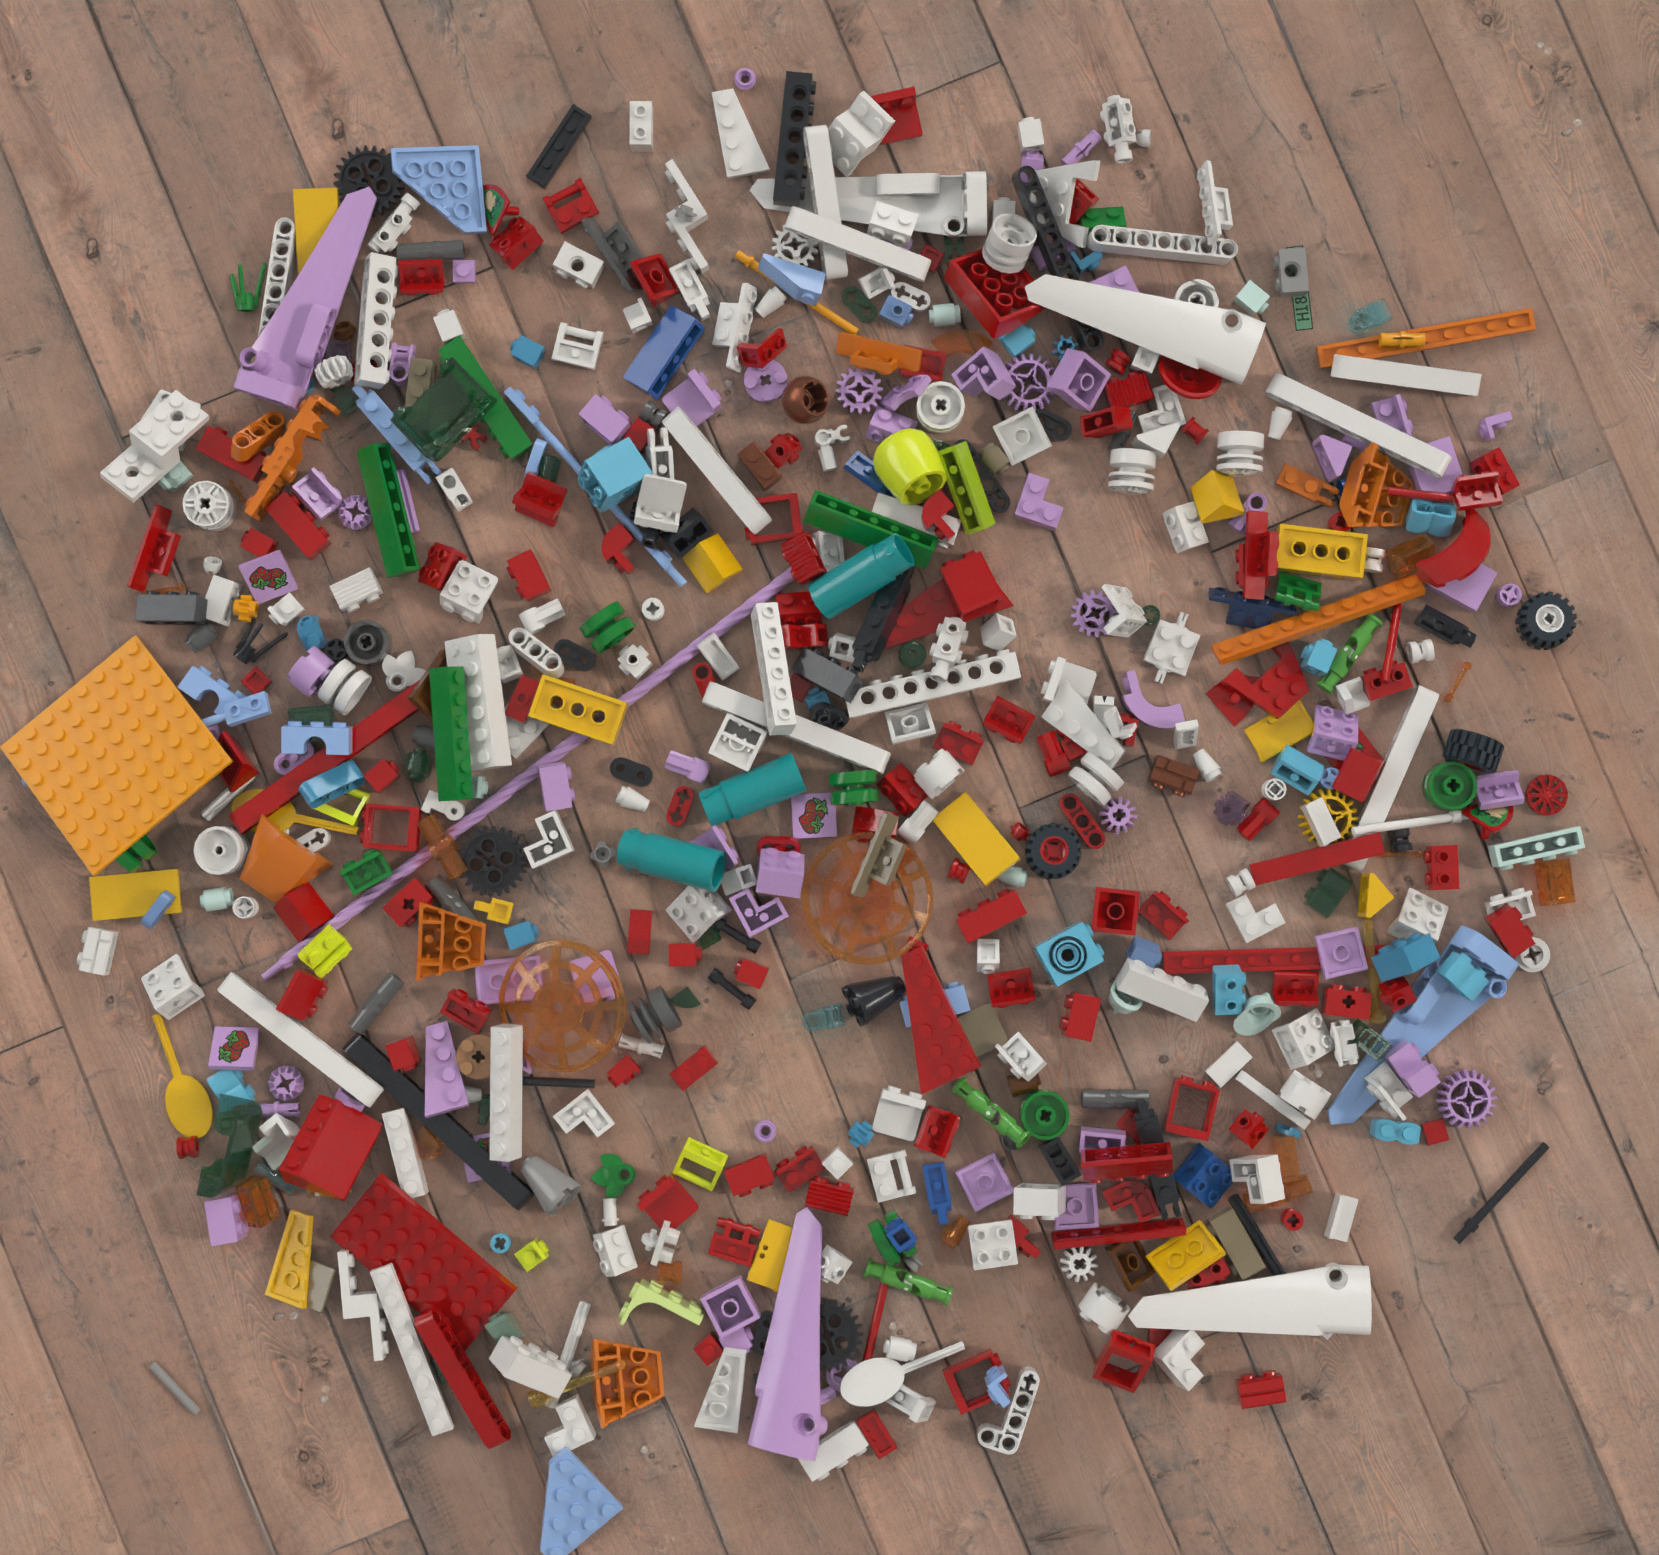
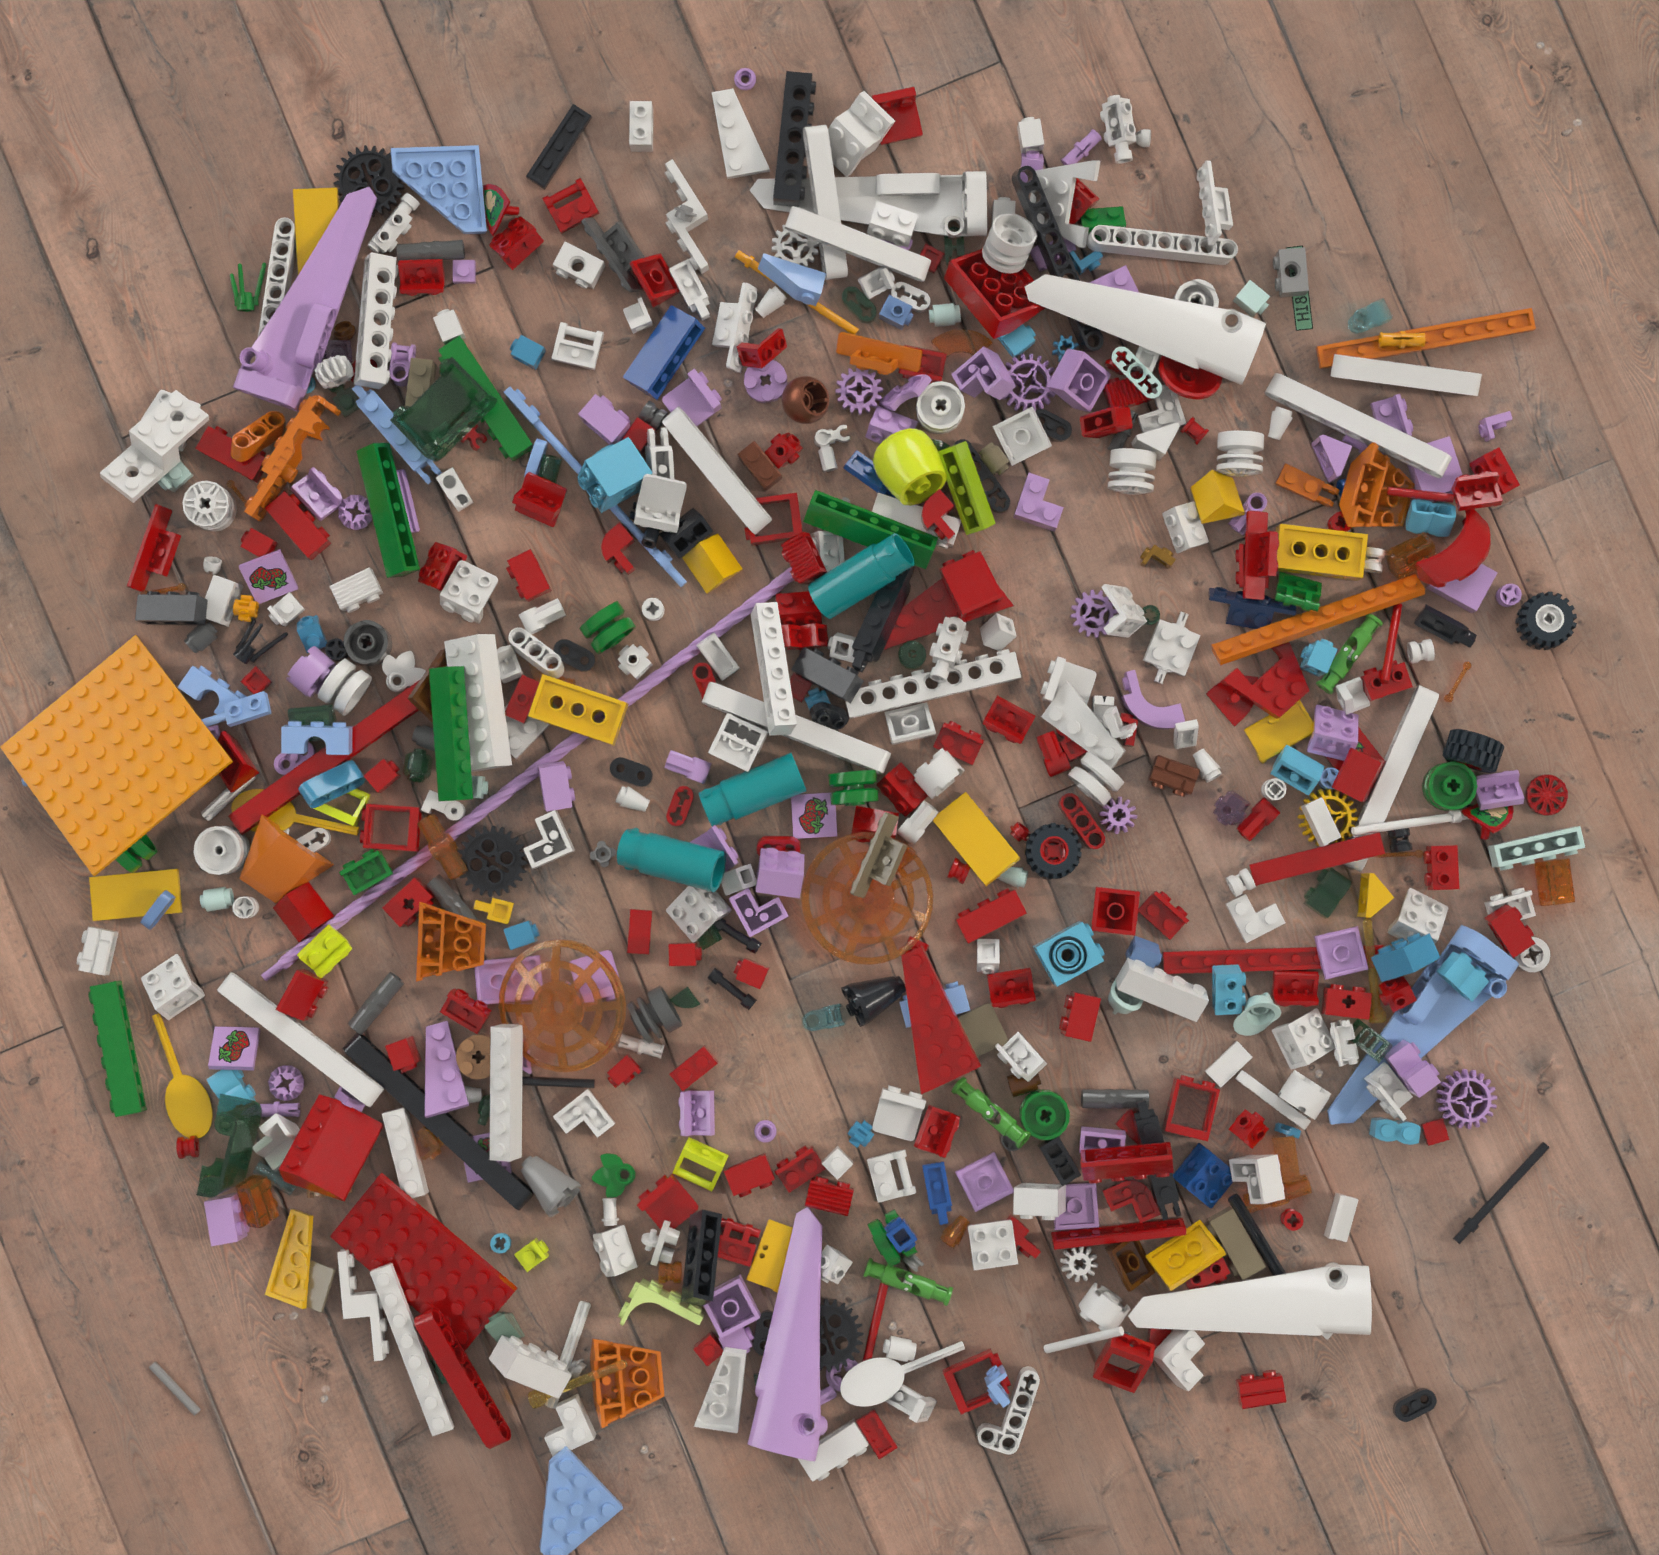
(117, 1048): none -> green brick
(697, 1112): none -> lavender bracket
(701, 1258): none -> black brick
(1085, 1339): none -> white bar
(1121, 364): none -> light aqua beam
(1162, 556): none -> pearl gold bracket
(1414, 1406): none -> black plate

